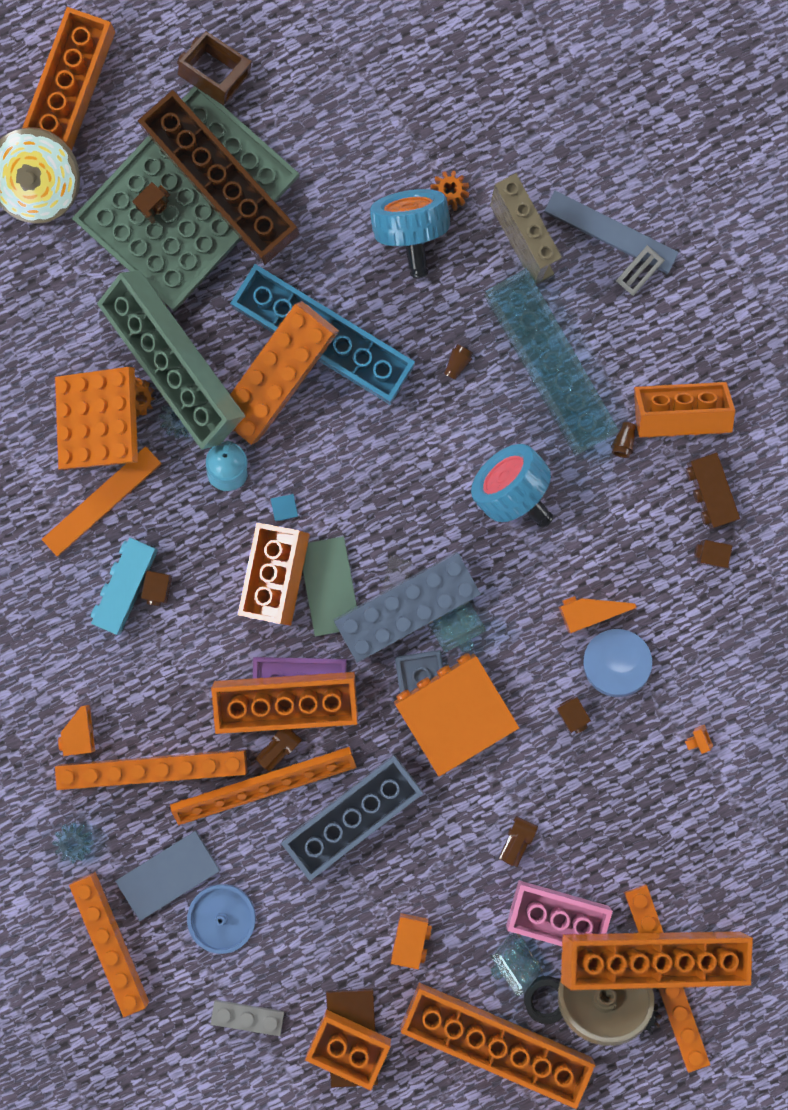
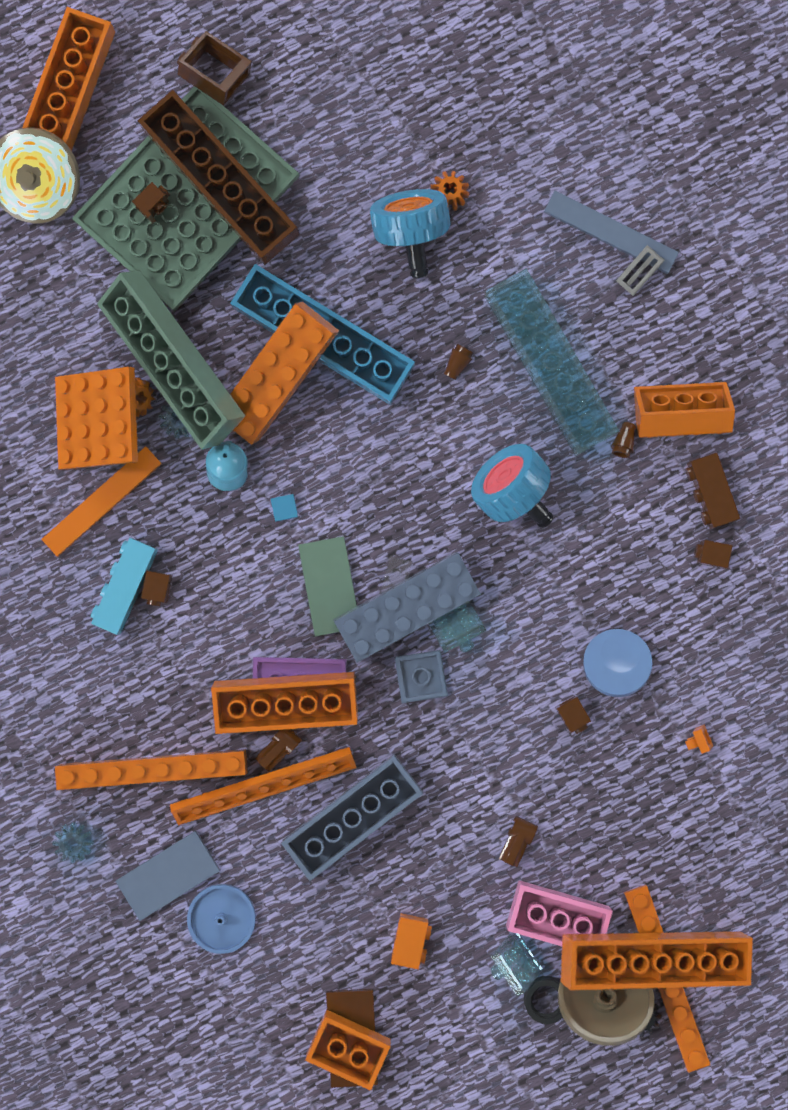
(78, 734): orange slope -> none
(109, 944): orange brick -> none
(247, 1017): light grey plate -> none
(273, 574): orange brick -> none
(455, 713): orange panel -> none
(497, 1045): orange brick -> none
(524, 228): dark tan panel -> none
(587, 612): orange slope -> none

